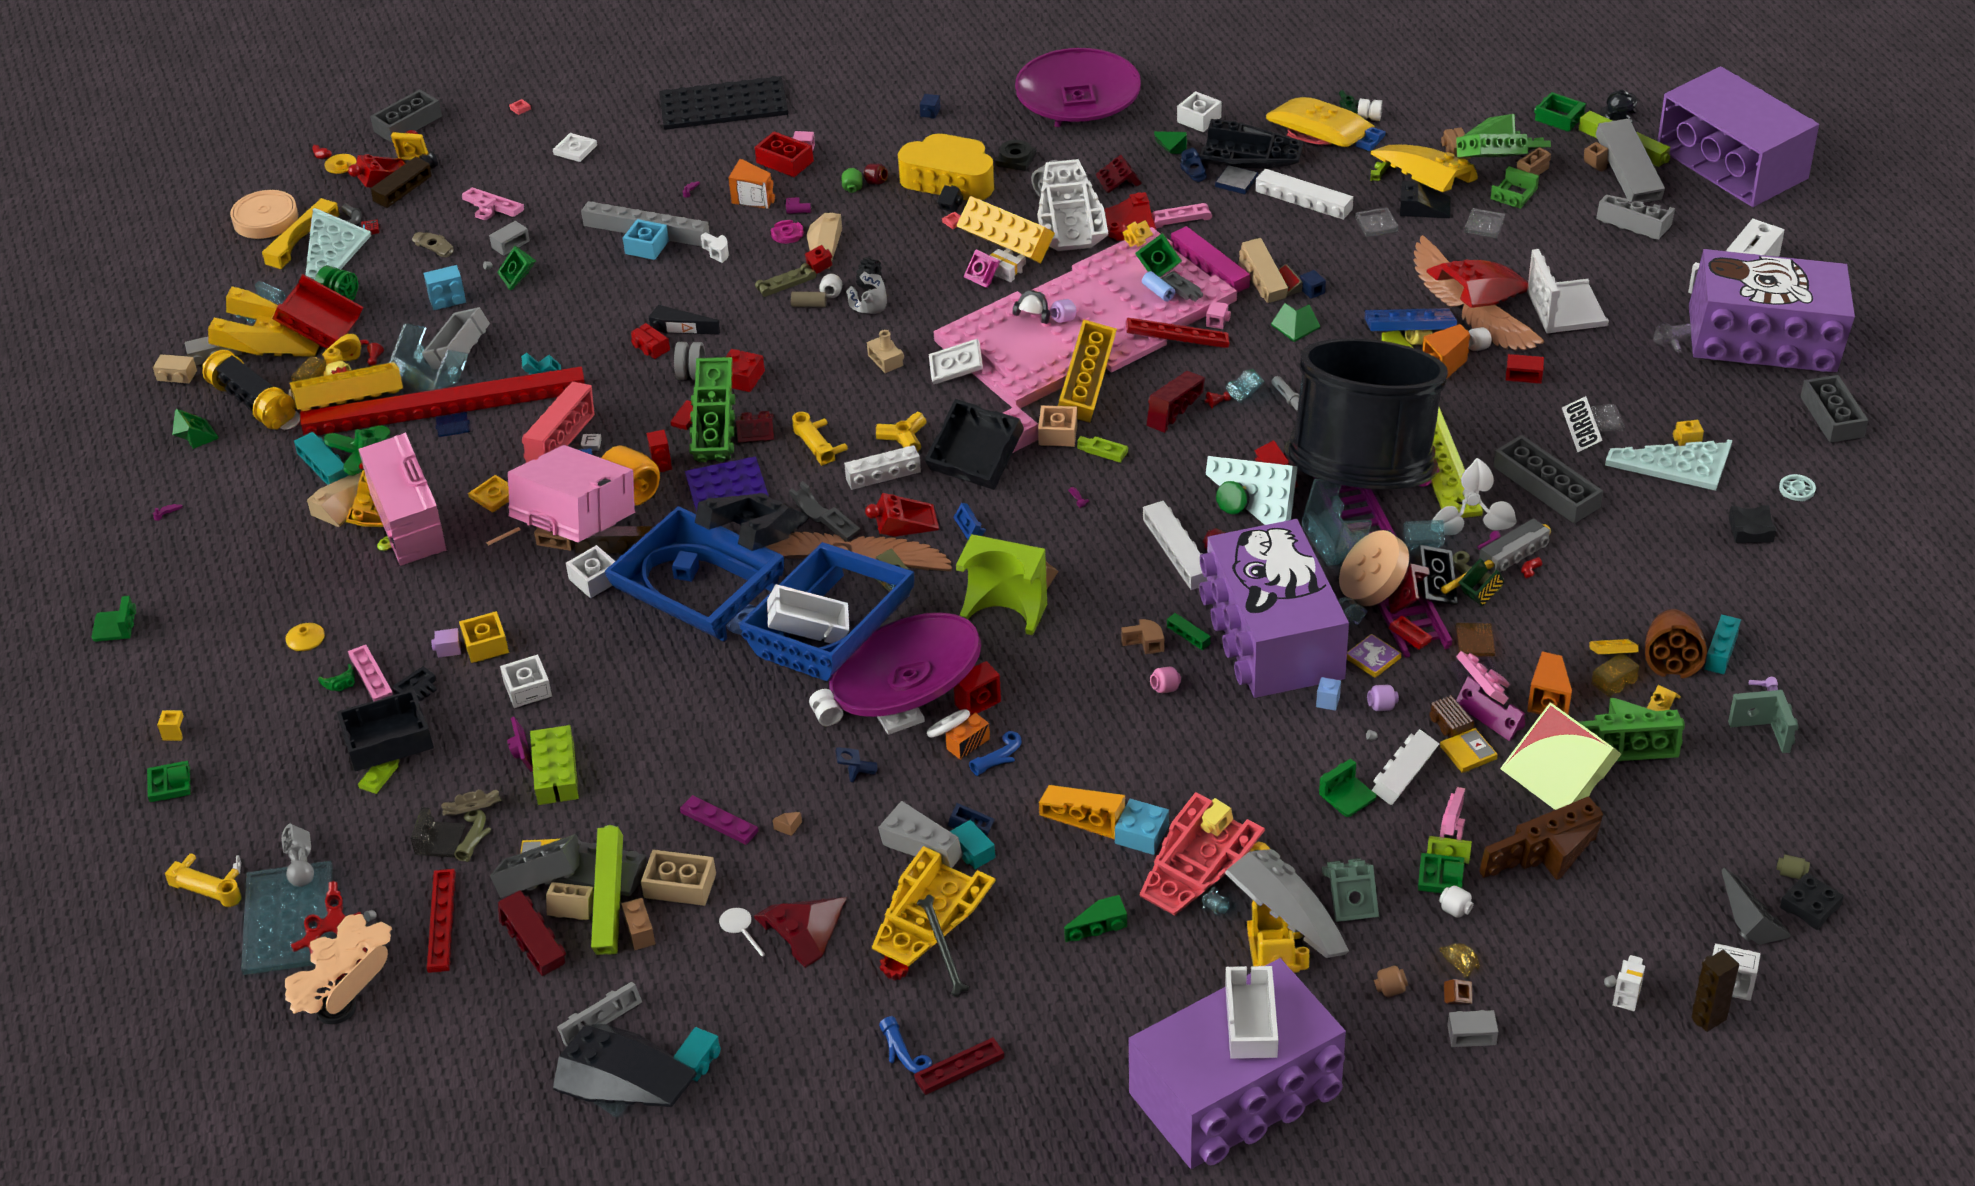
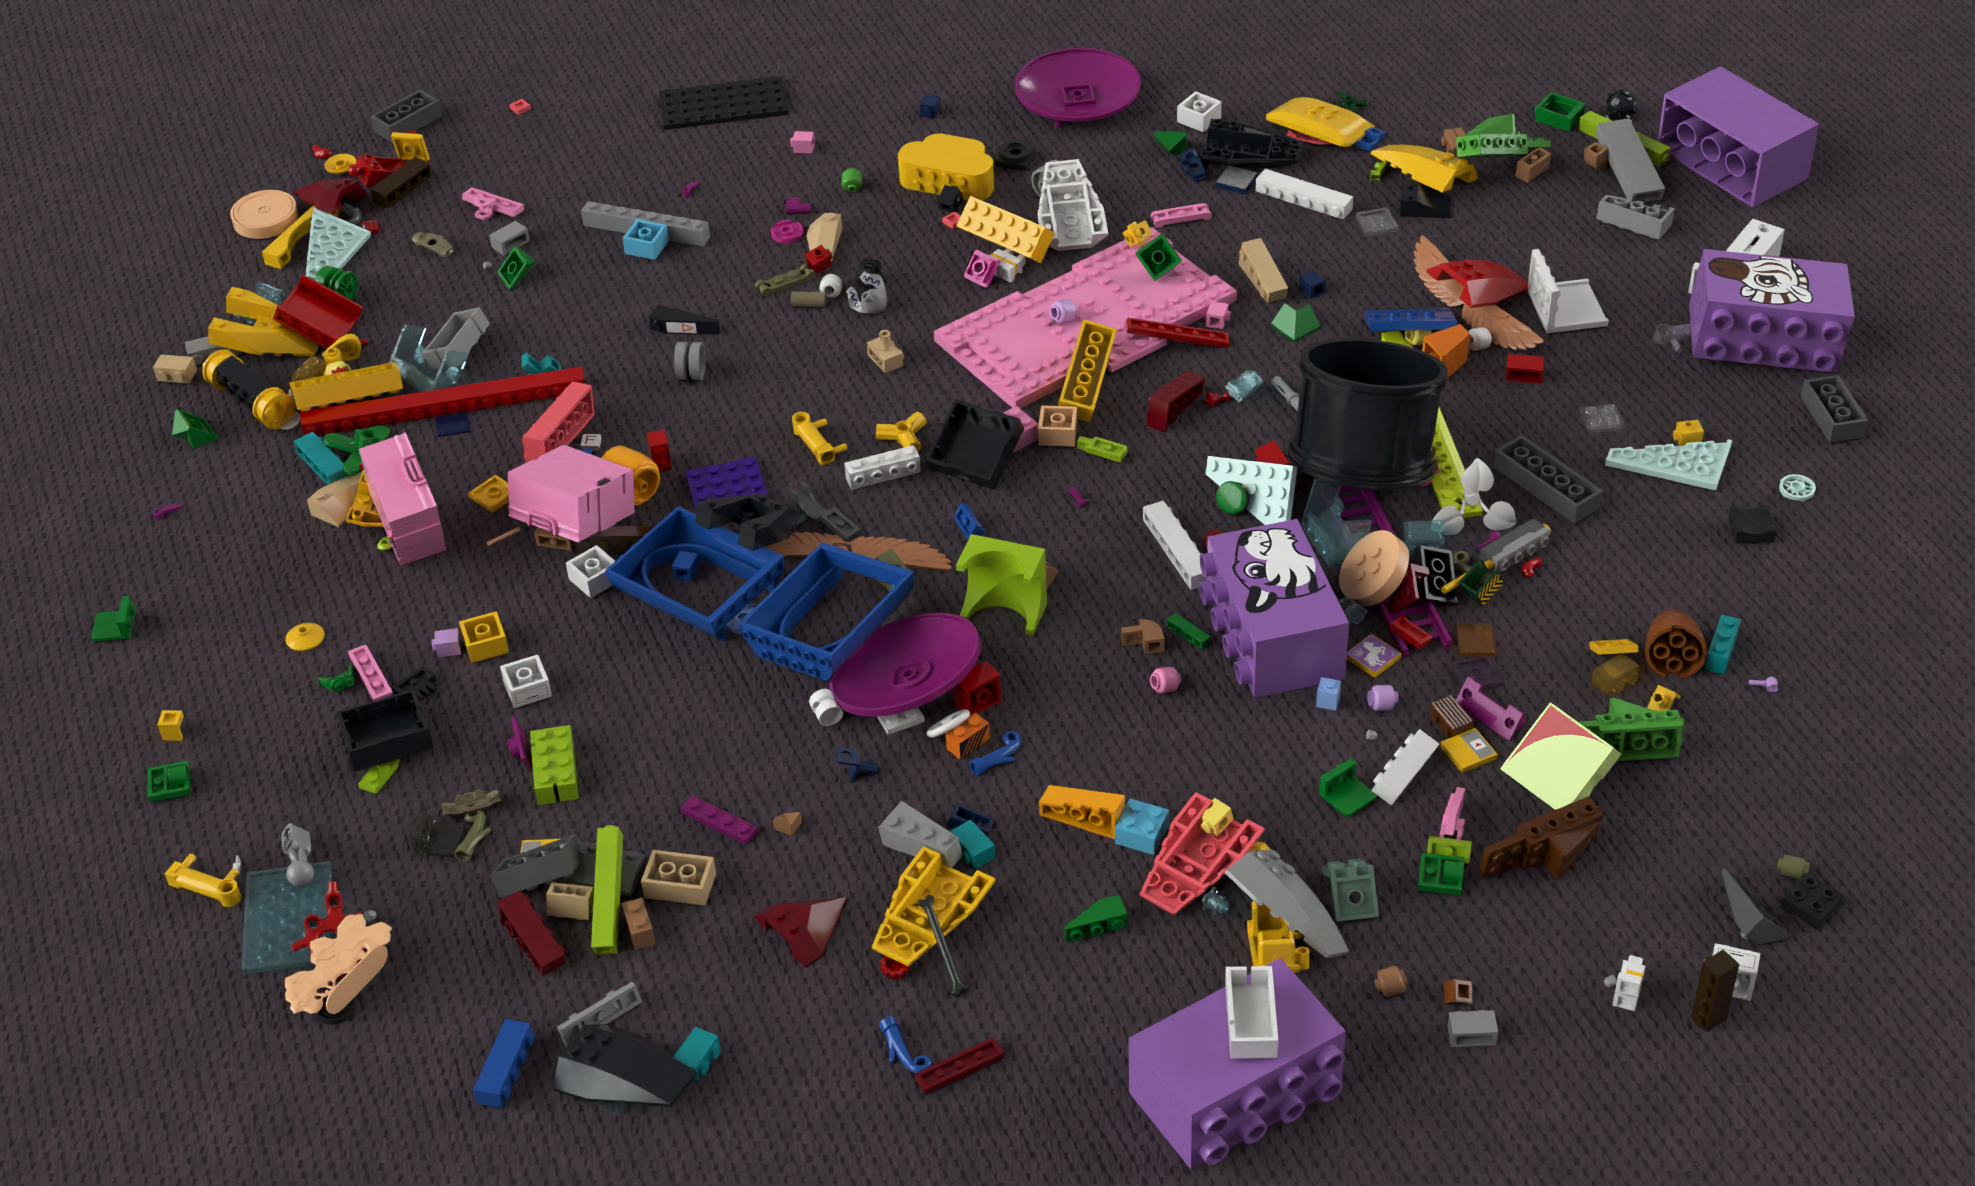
(328, 193): none -> dark red wedge
(374, 351): red piece -> none
(430, 158): black wheel -> none
(441, 921): red tile -> none
(445, 287): medium azure brick -> none
(503, 1063): none -> blue brick
(575, 147): white plate -> none
(650, 341): red brick -> none
(682, 418): red tile -> none
(712, 410): bright green wedge -> none
(716, 246): white brick -> none
(736, 921): white piece -> none
(746, 369): red brick -> none
(751, 185): orange slope -> none
(755, 427): dark red bracket -> none
(784, 154): red brick -> none
(807, 614): white piece -> none
(875, 173): dark red head -> none
(902, 515): red slope -> none
(955, 361): white tile -> none
(1034, 303): cap -> none
(1116, 173): dark red bracket -> none
(1125, 213): red slope -> none
(1158, 286): light blue piece -> none
(1183, 286): dark grey hinge -> none
(1209, 258): dark pink brick -> none
(1292, 281): red slope -> none
(1370, 109): white wheel -> none
(1456, 901): white head -> none
(1461, 957): clear yellow hat -> none
(1484, 223): clear plate -> none
(1488, 681): bright pink plate -> none
(1518, 178): bright green panel -> none
(1550, 685): orange slope -> none
(1581, 424): sticker -> none
(1771, 709): sand green bracket -> none

